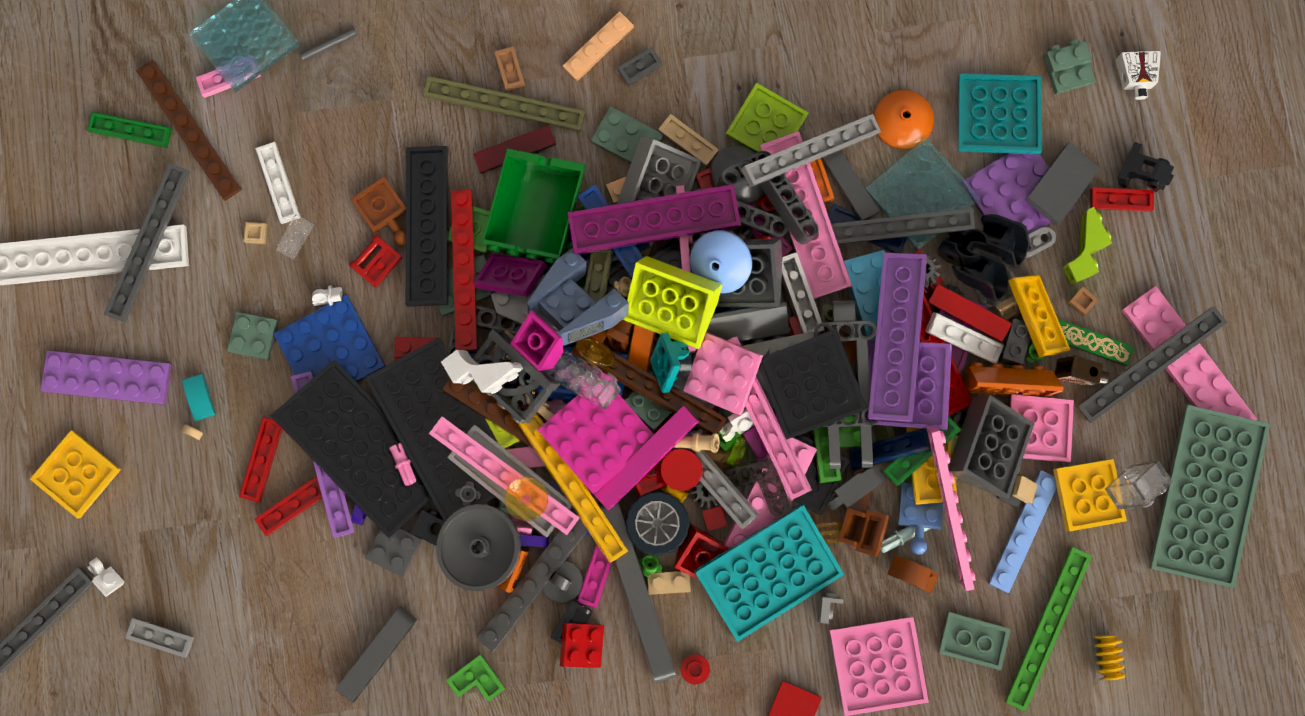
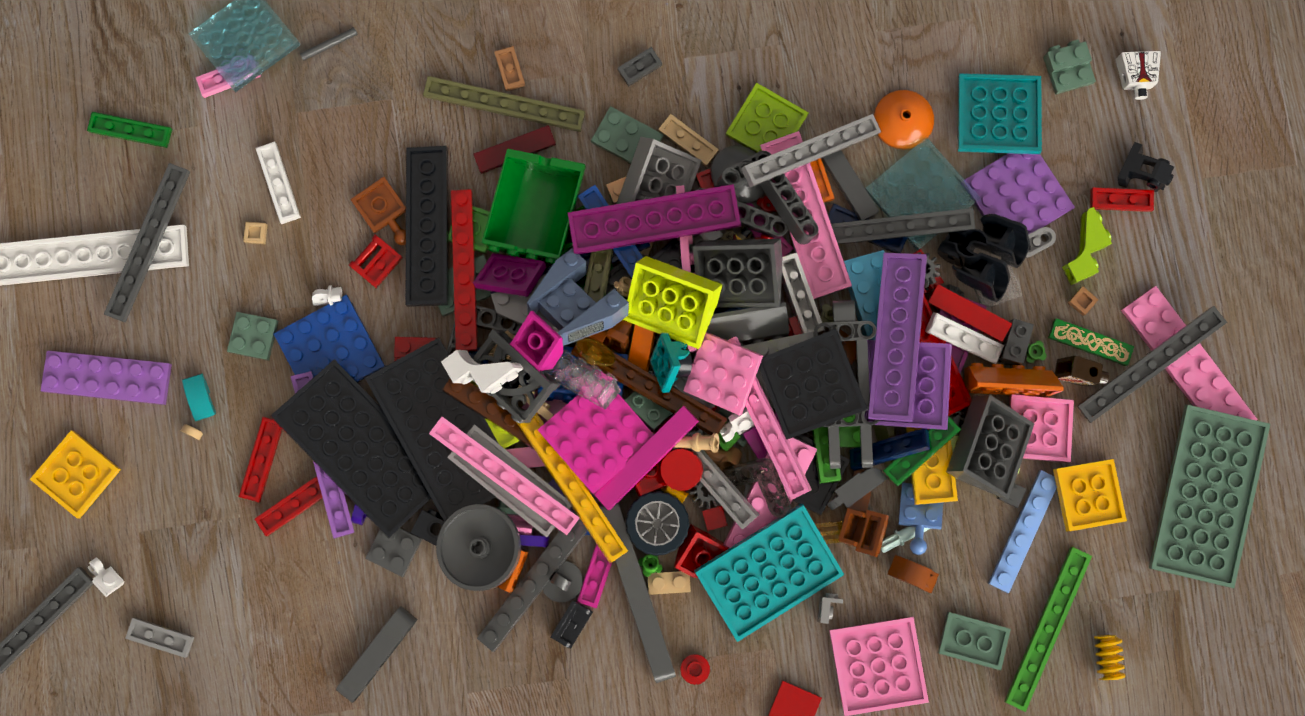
(189, 130): reddish brown plate -> none
(294, 237): clear plate -> none
(403, 464): bright pink axle -> none
(474, 494): dark grey plate -> none
(476, 673): bright green plate -> none
(534, 490): clear yellow dish -> none
(581, 645): red plate -> none
(598, 46): light nougat plate -> none
(729, 253): light blue dish -> none
(737, 451): clear neon green plate -> none
(949, 499): bright pink plate -> none
(1007, 309): tan tile -> none
(1024, 489): tan tile -> none
(1039, 315): yellow tile -> none
(1062, 183): dark grey tile -> none
(1139, 485): clear brick -> none

